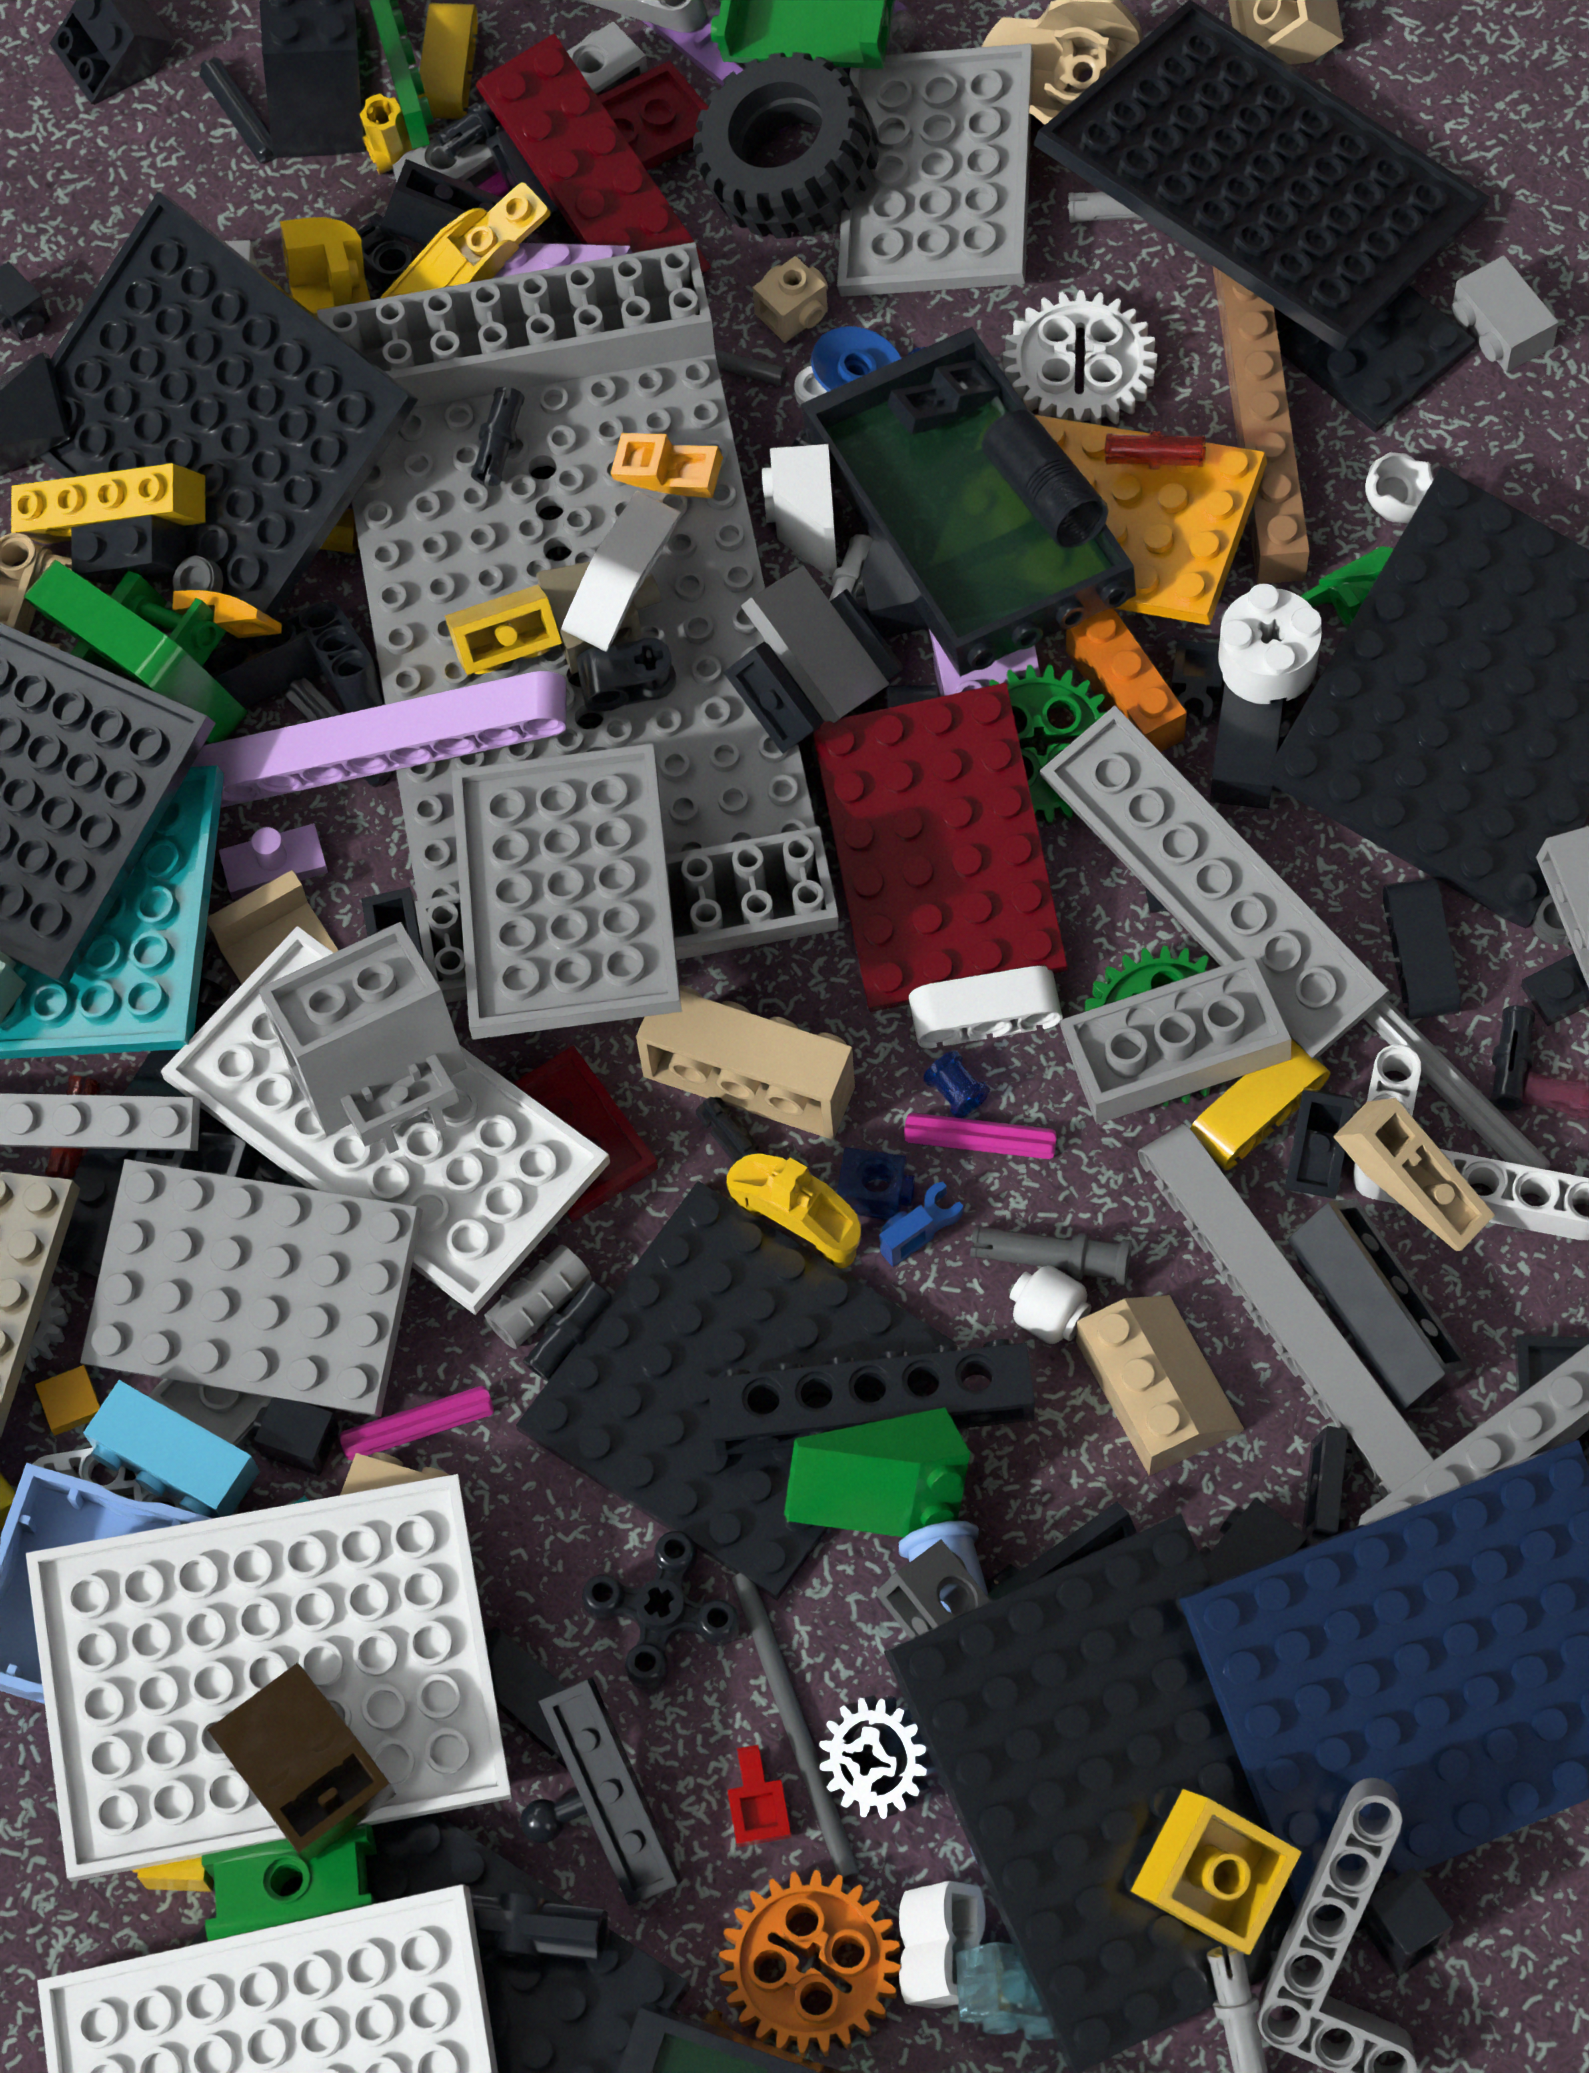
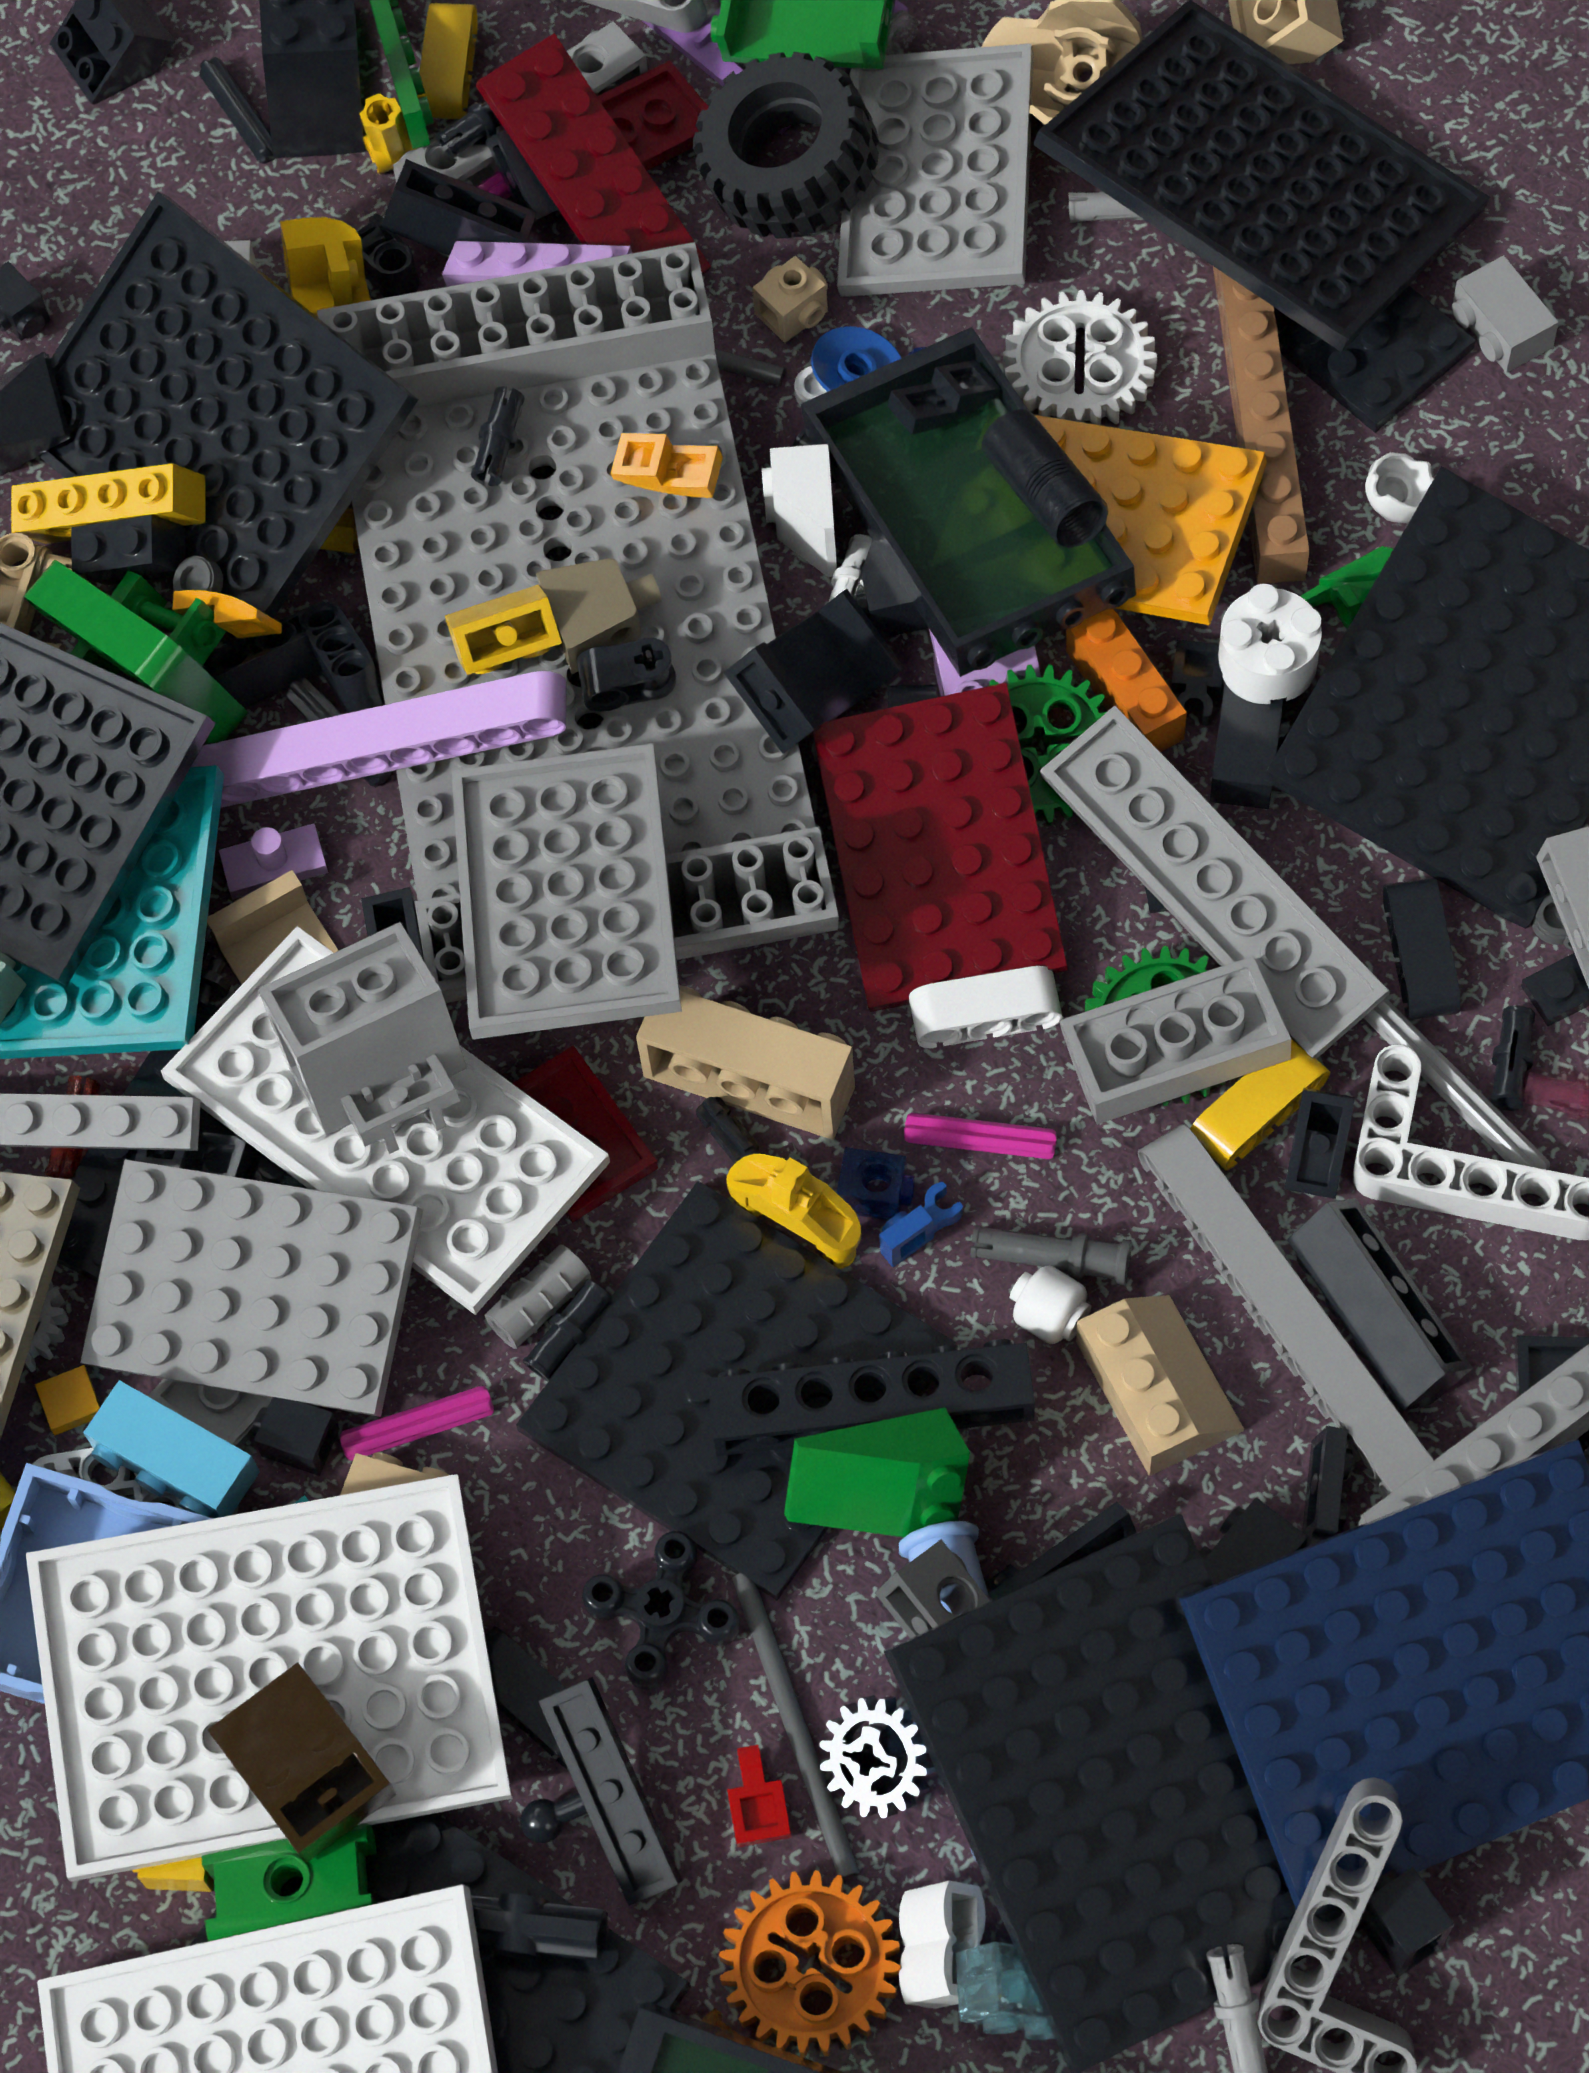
(474, 244): yellow piece -> none
(619, 570): white beam -> none
(815, 645): light grey tile -> none
(956, 1084): clear blue bush -> none
(1155, 450): clear red pin -> none
(1216, 1871): yellow brick -> none
(1413, 1171): tan slope -> none

